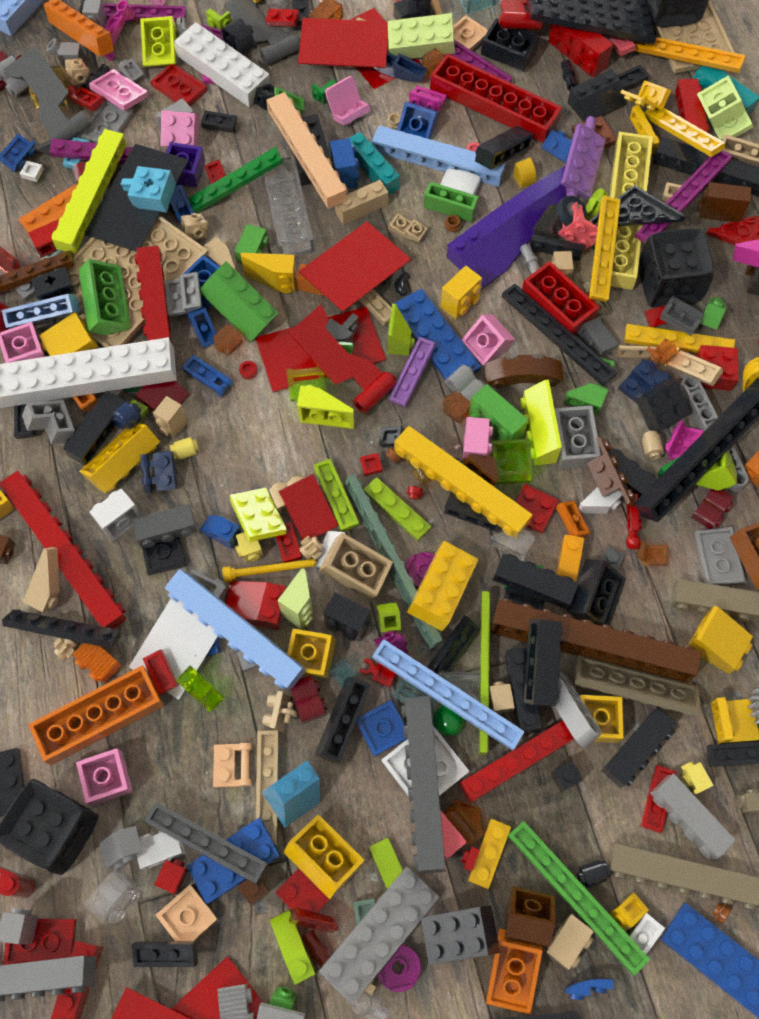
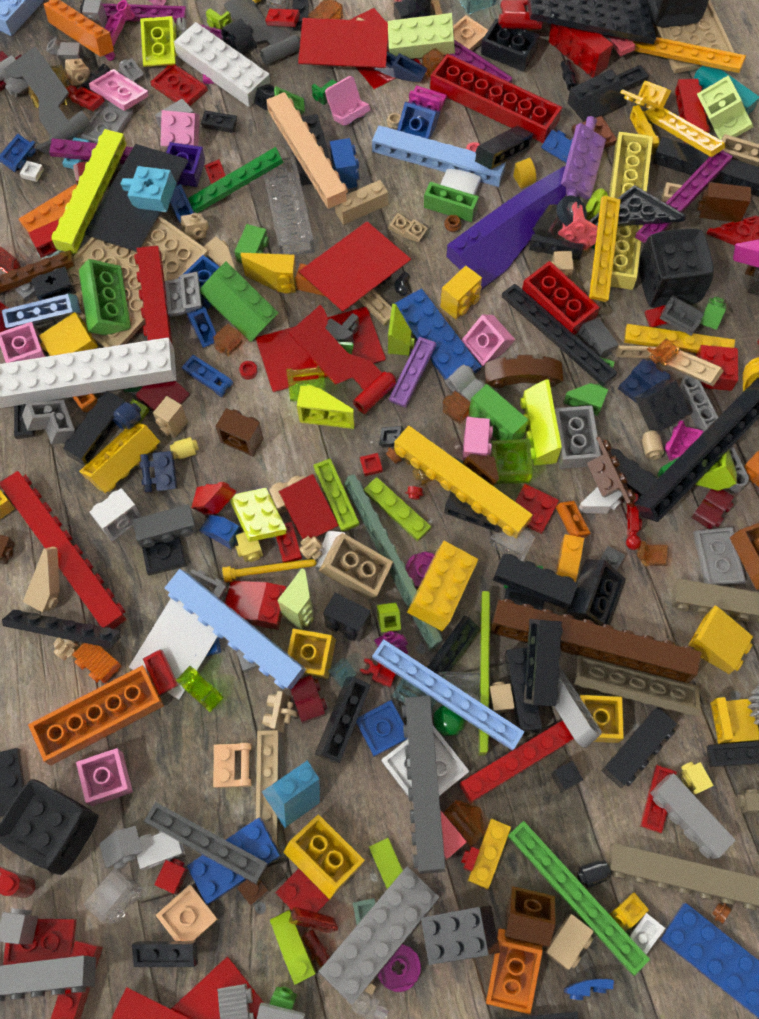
(212, 498): none -> red slope
(239, 431): none -> reddish brown brick
(375, 164): teal brick -> none
(531, 260): light grey pin -> none

